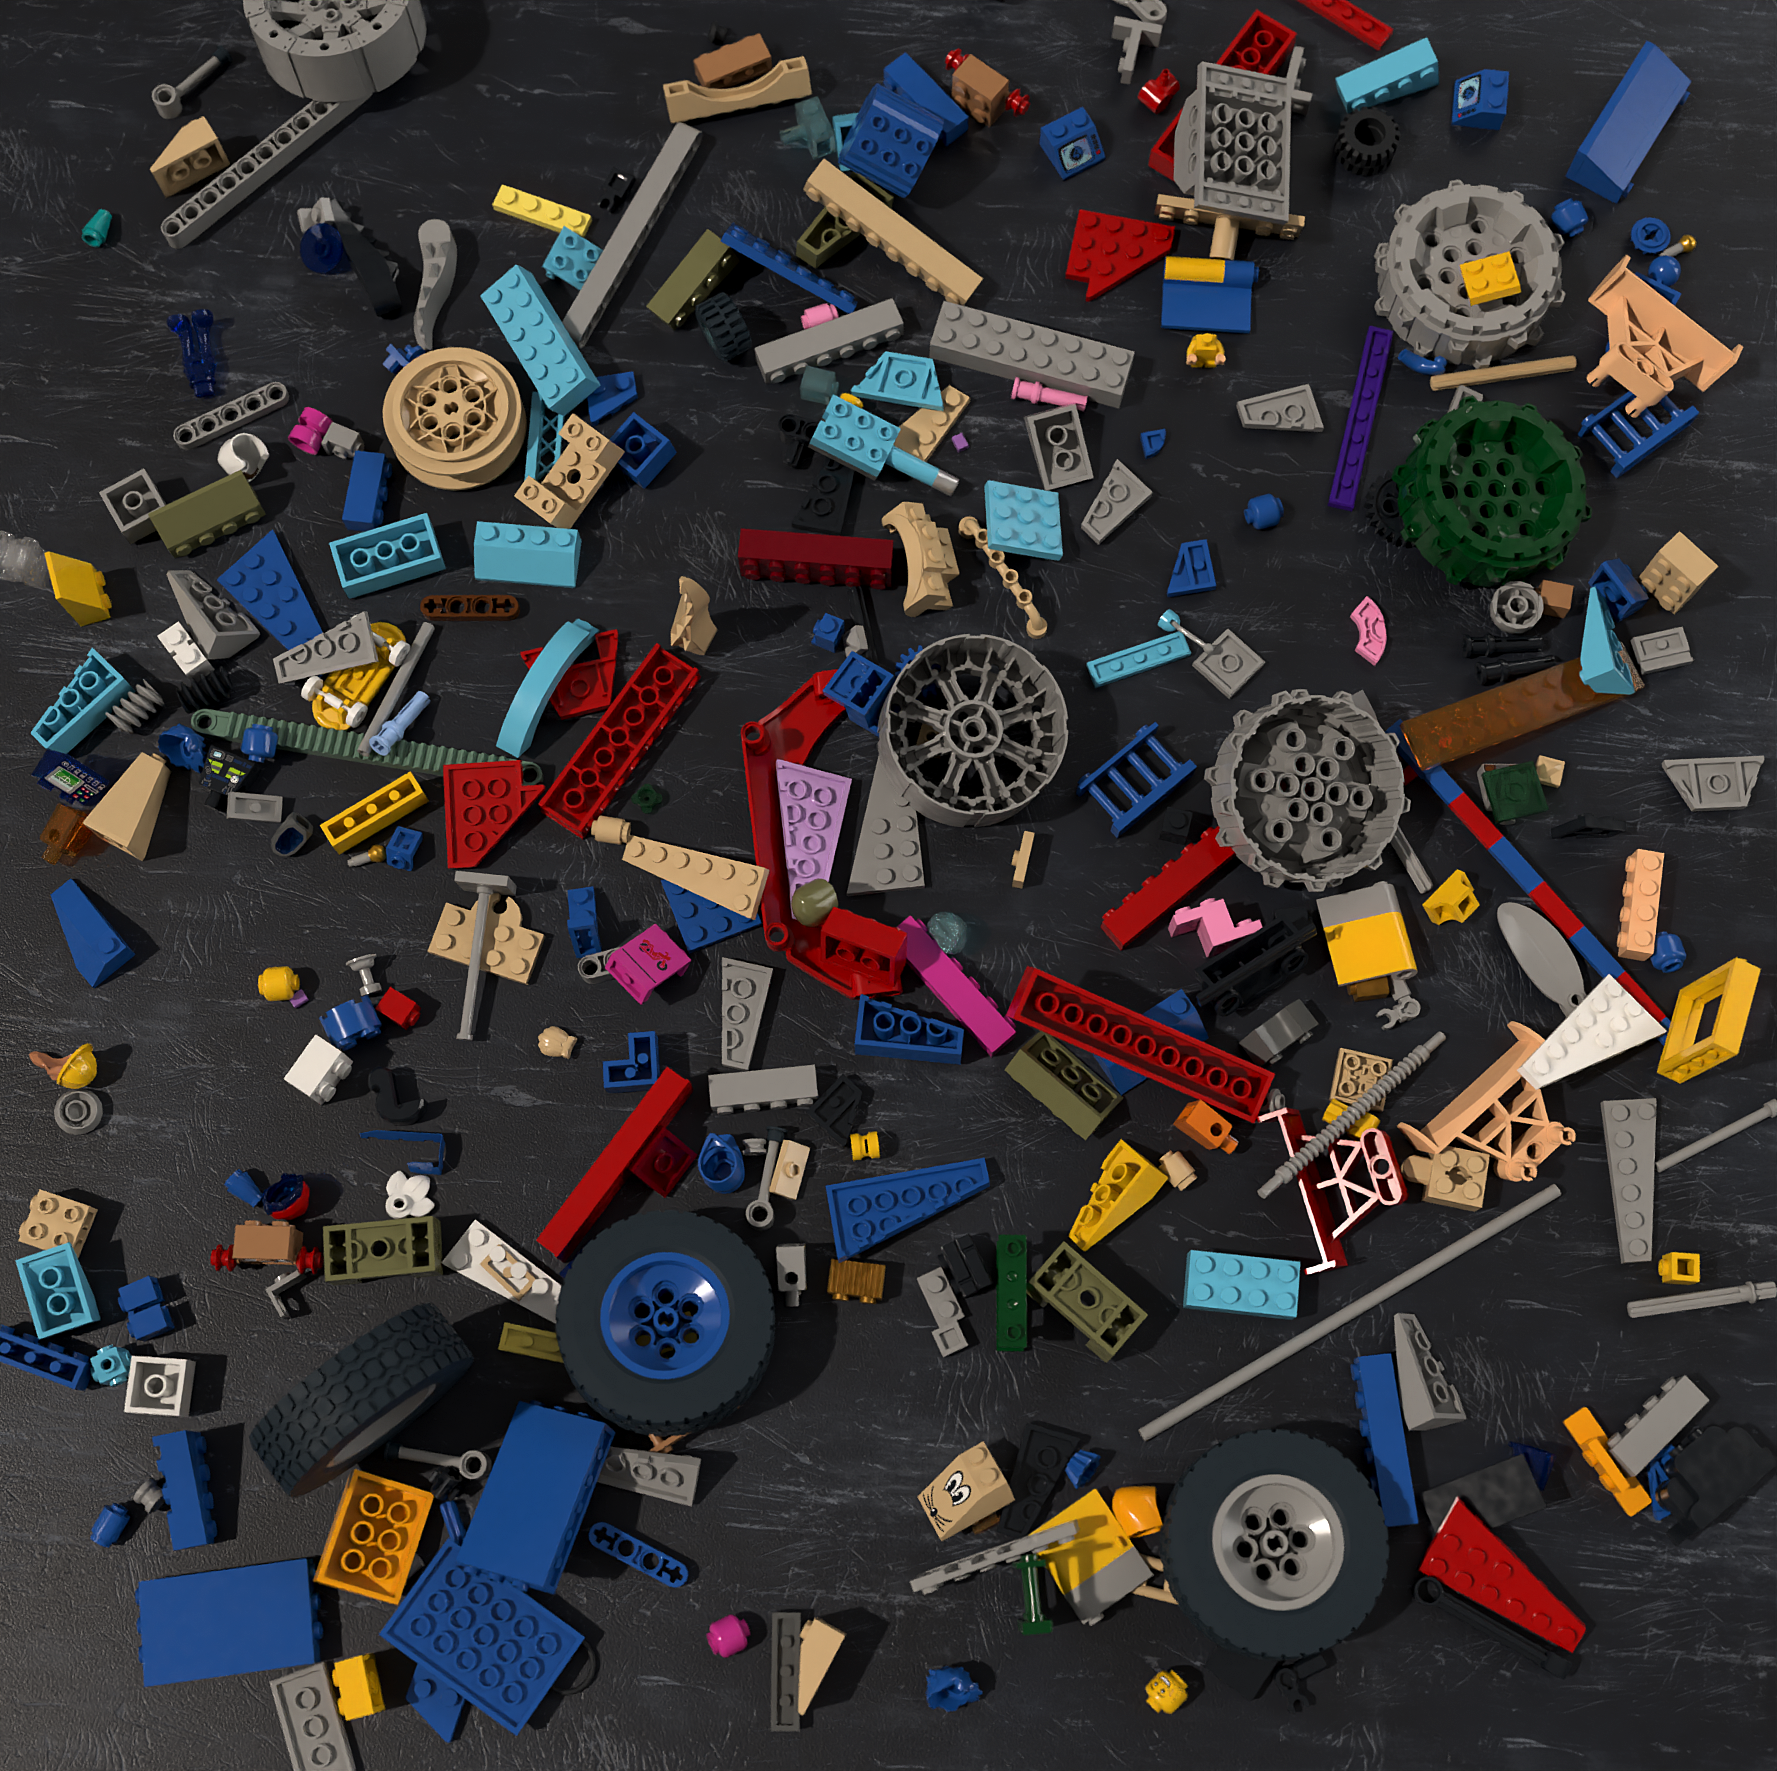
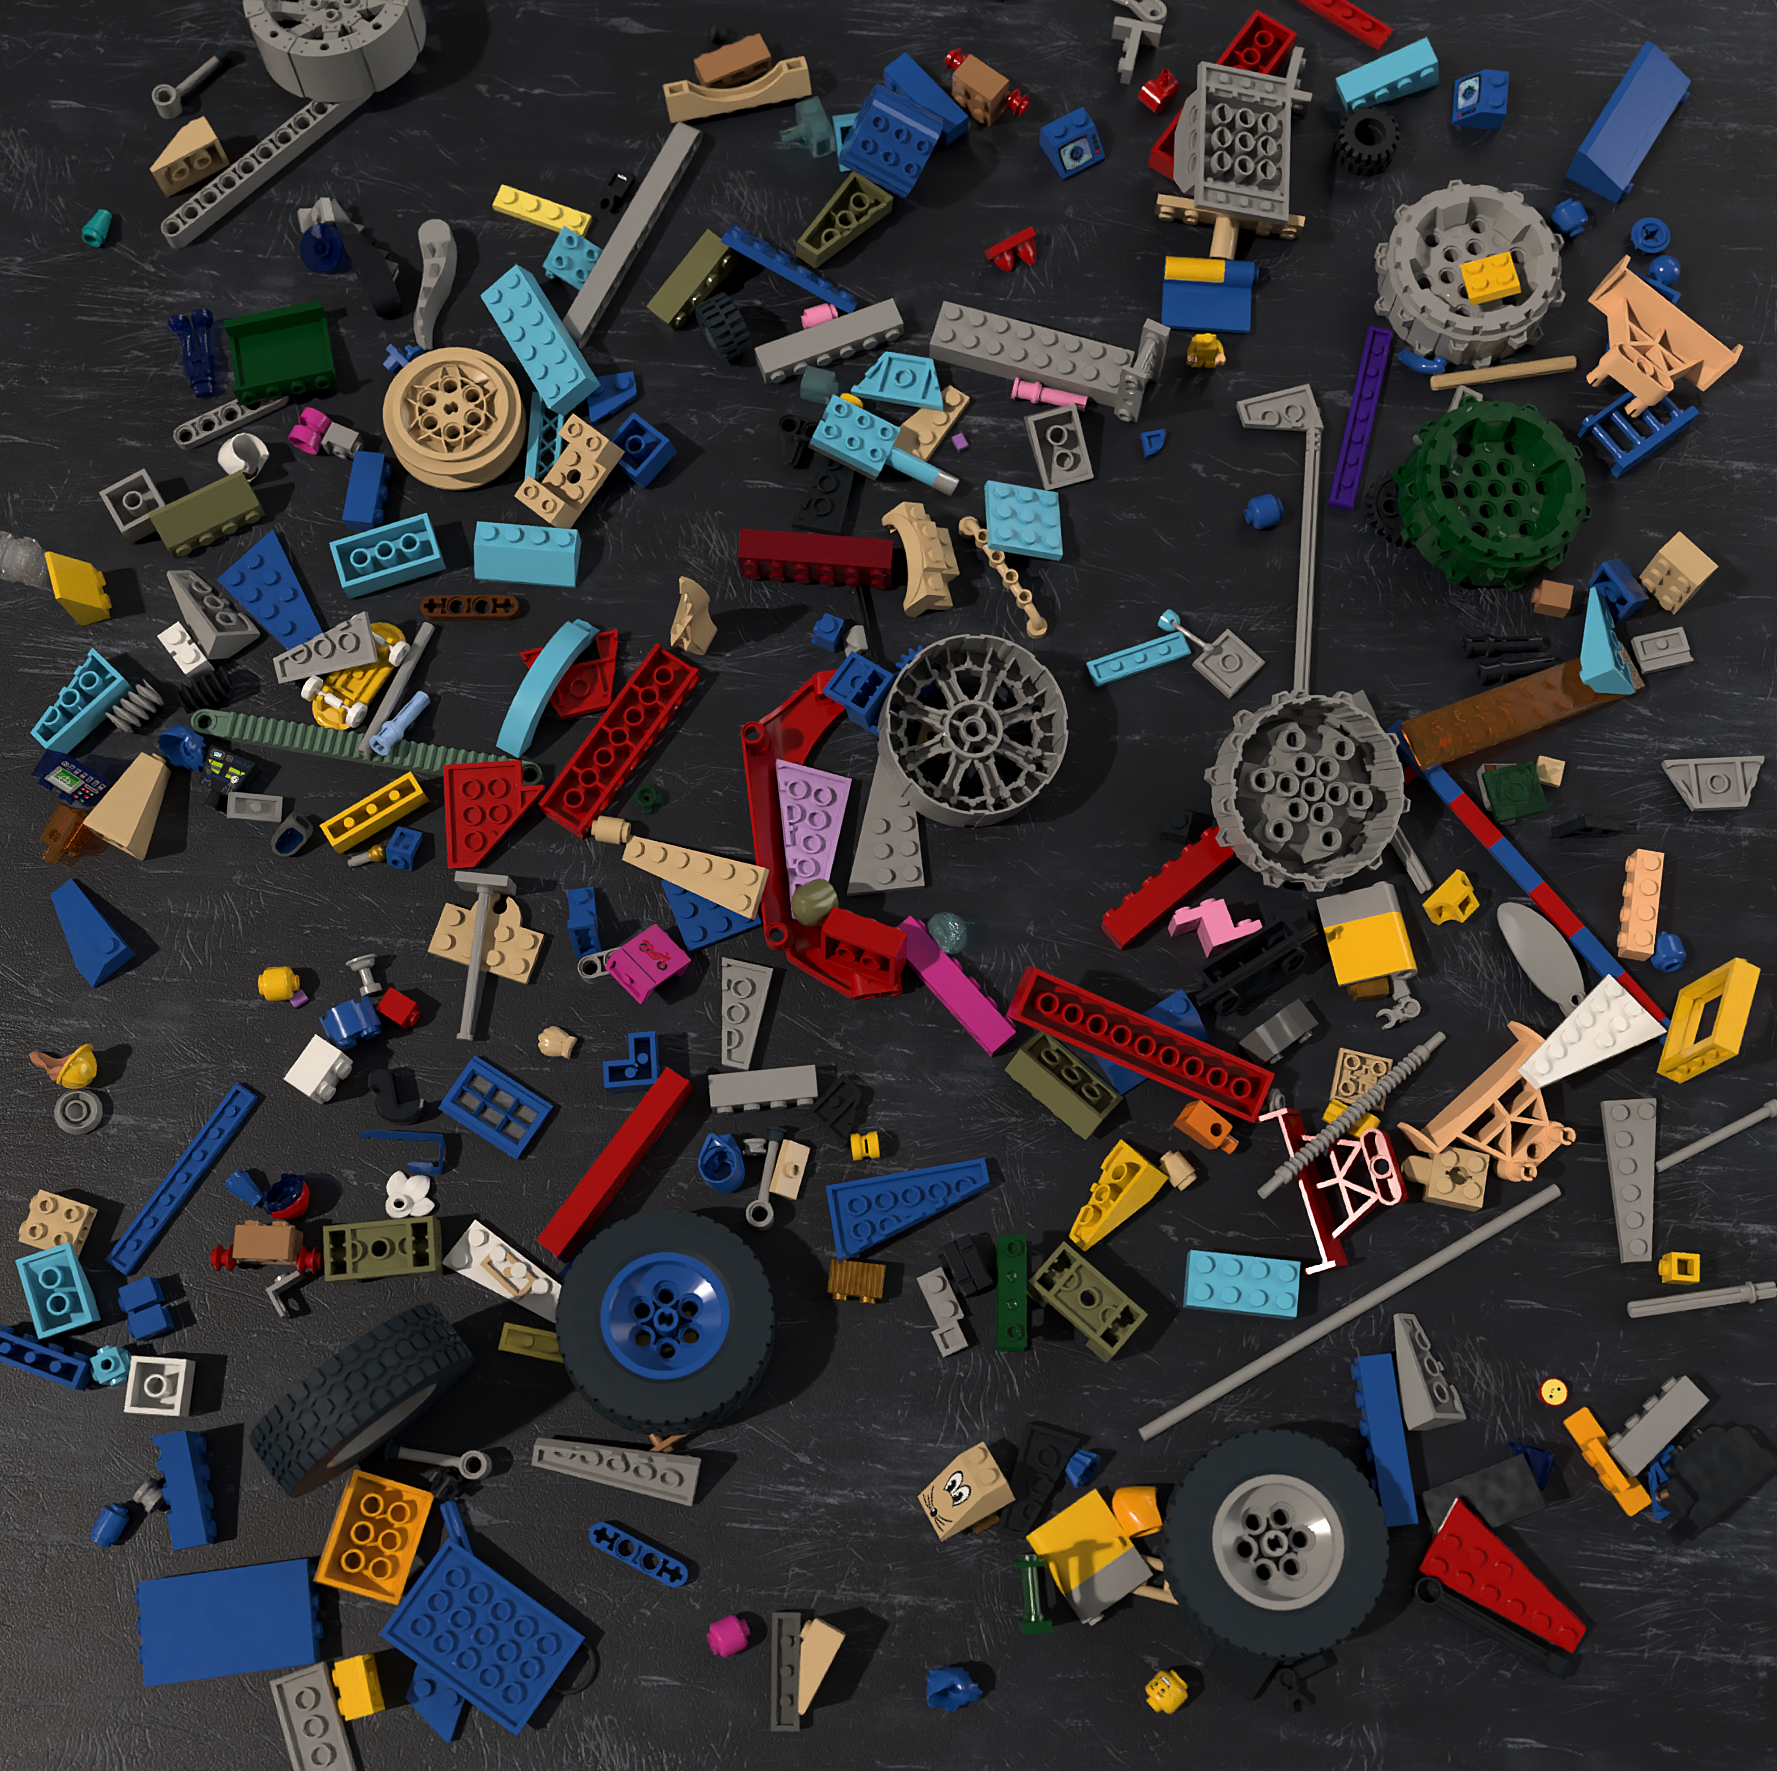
(181, 1179): none -> blue tile
(259, 743): blue head -> none
(281, 352): none -> dark green panel
(496, 1107): none -> blue piece
(535, 1497): blue panel -> none
(662, 1161): dark red tile -> none
(792, 1259): light grey torso -> none
(891, 233): tan brick -> none
(904, 1034): blue wedge -> none
(985, 1560): light grey wing -> none
(1021, 859): tan plate -> none
(1022, 244): none -> red tile
(1113, 249): red wing -> none
(1116, 501): light grey wing -> none
(1141, 804): blue fence -> none
(1146, 368): none -> light grey fence
(1192, 570): blue wing -> none
(1307, 558): none -> light grey axle
(1371, 630): bright pink tile -> none
(1516, 607): light grey cylinder -> none
(1553, 1392): none -> light yellow tile
(1686, 244): piece -> none

